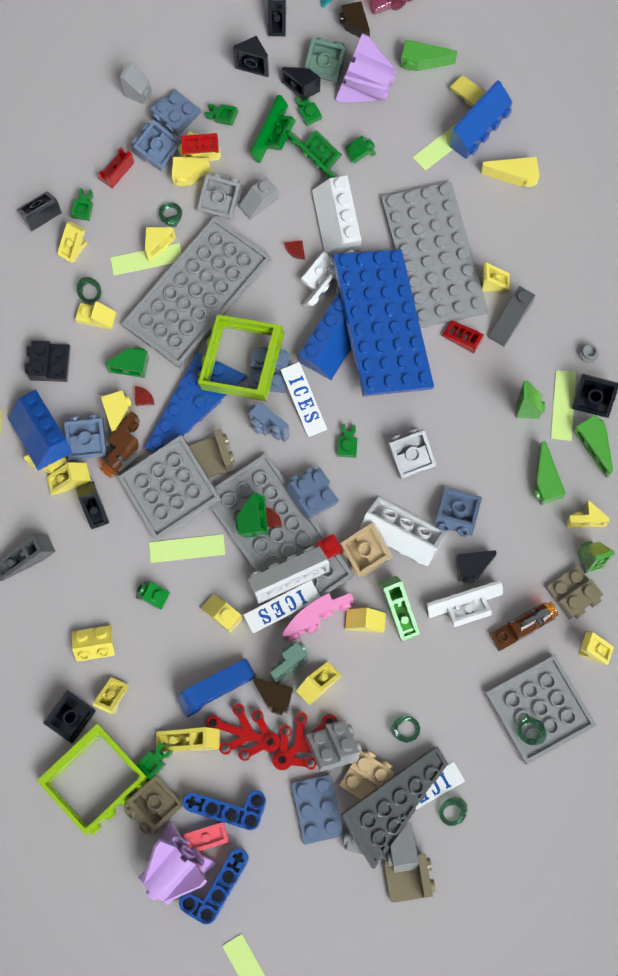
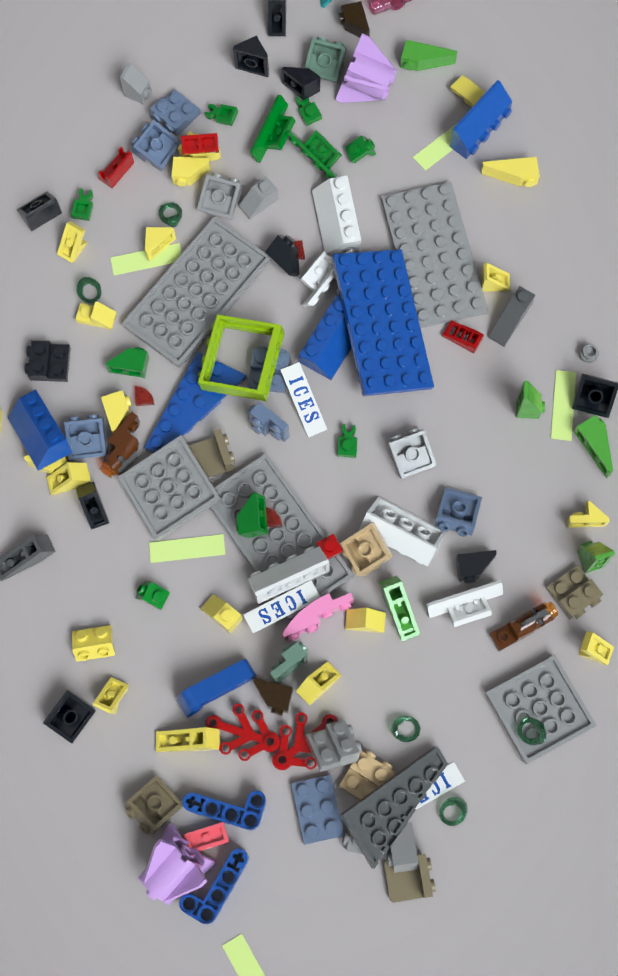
(67, 759): lime window -> none
(152, 762): green plate -> none
(285, 254): none -> black slope
(311, 492): sand blue plate -> none
(547, 482): bright green slope -> none

